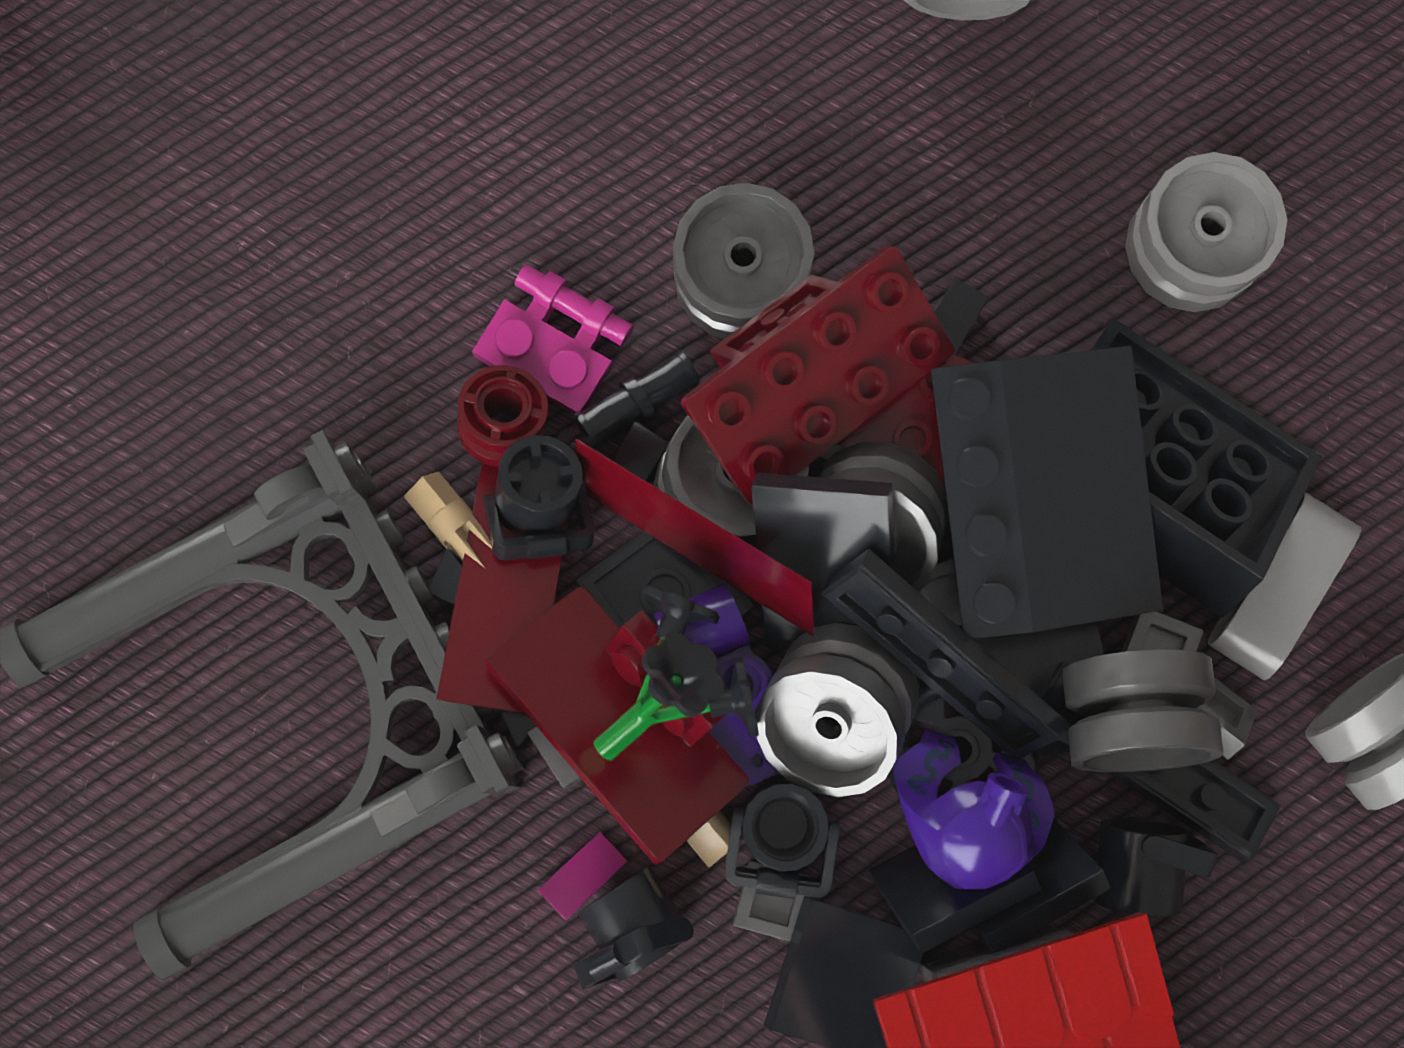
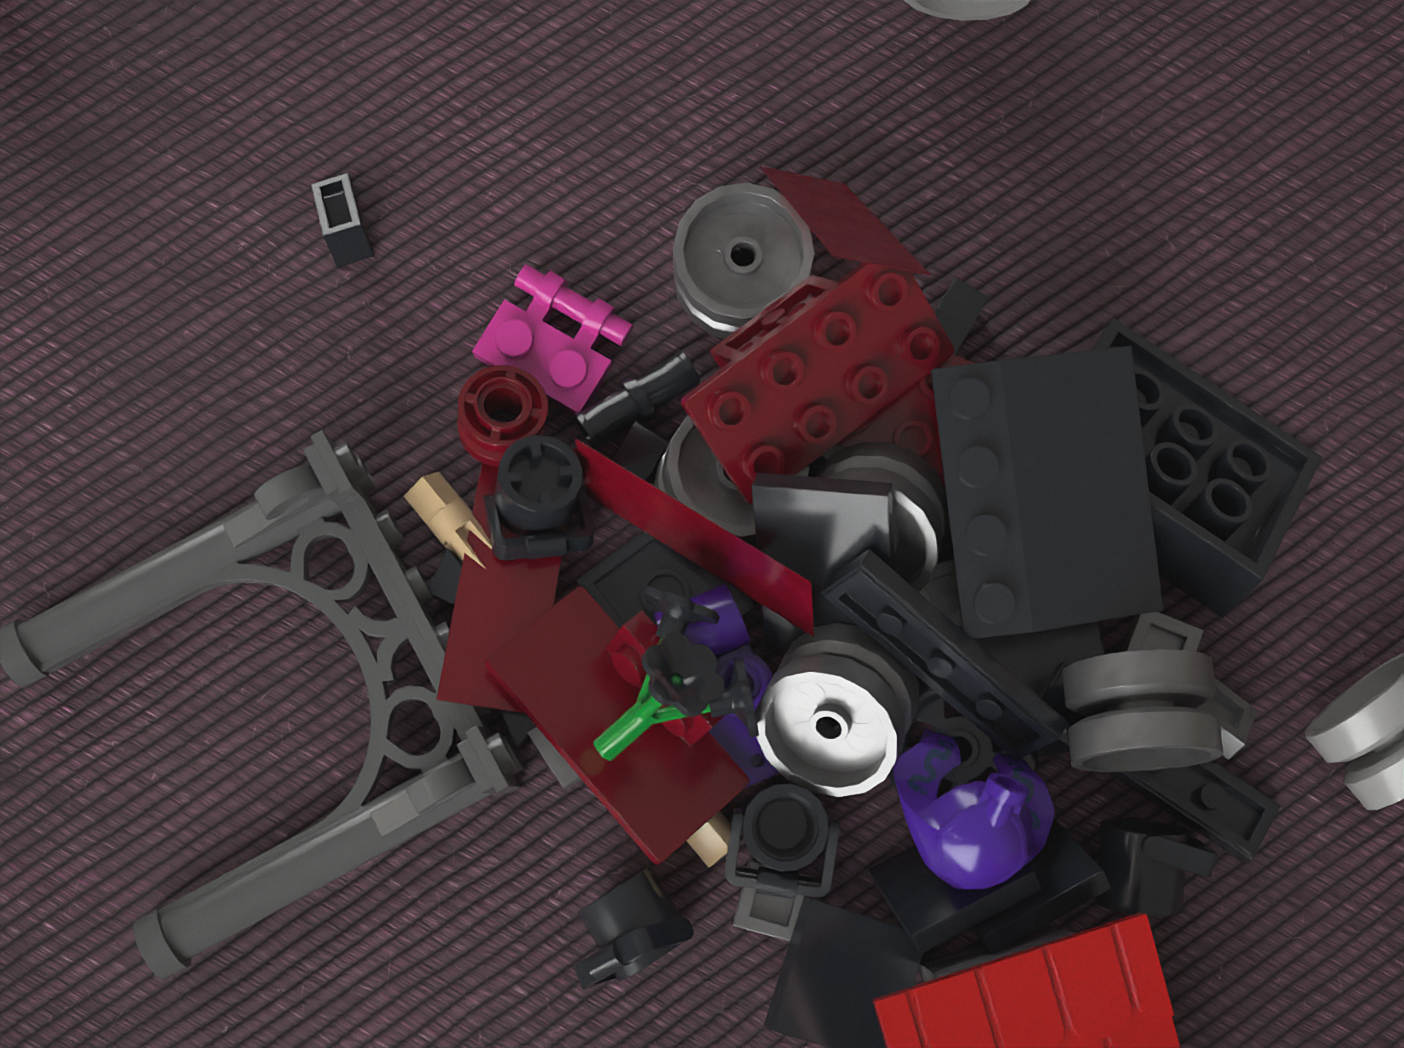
(341, 220): none -> black piece
(582, 876): dark pink piece -> none
(843, 221): none -> dark red sticker
(1206, 232): light grey wheel -> none
(1275, 613): light grey beam -> none

